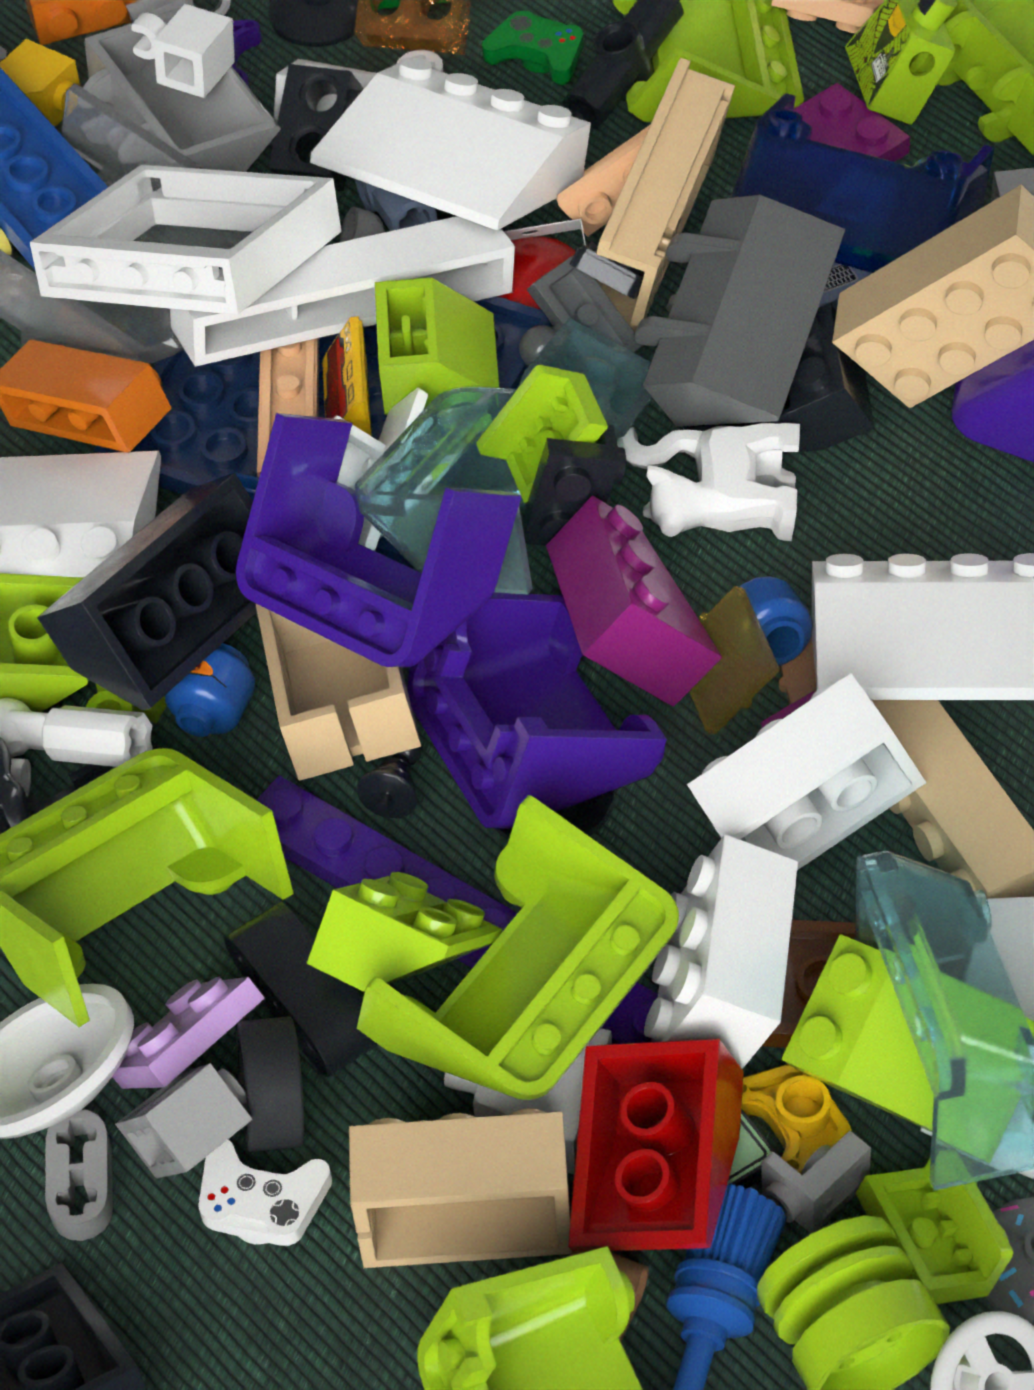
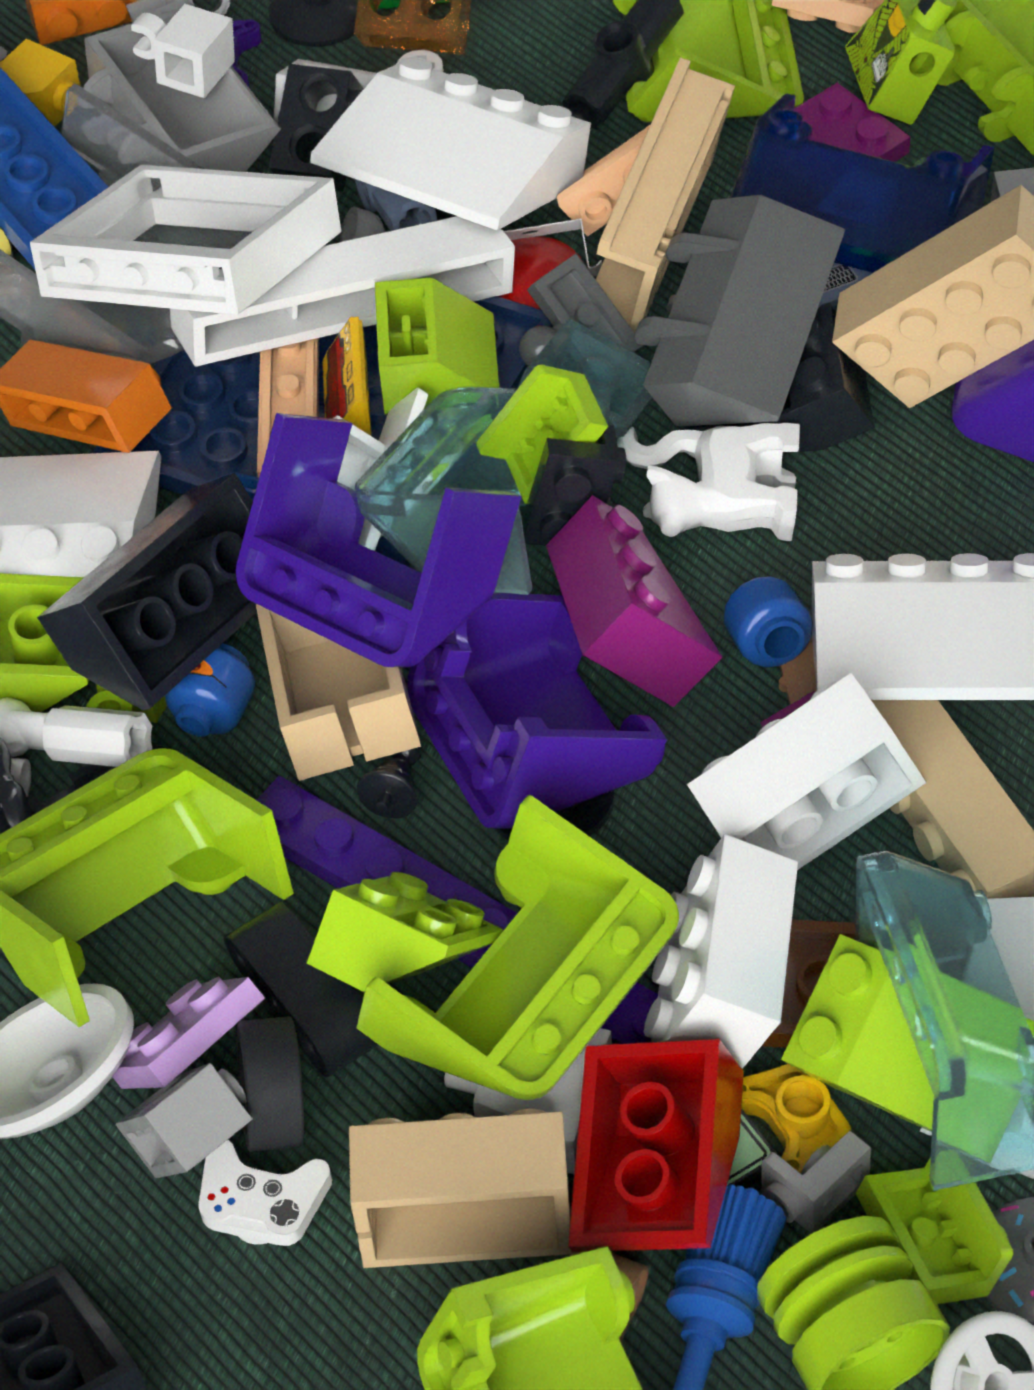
(93, 1173): light grey beam -> none
(540, 44): green piece -> none
(611, 273): piece -> none
(745, 662): clear yellow piece -> none

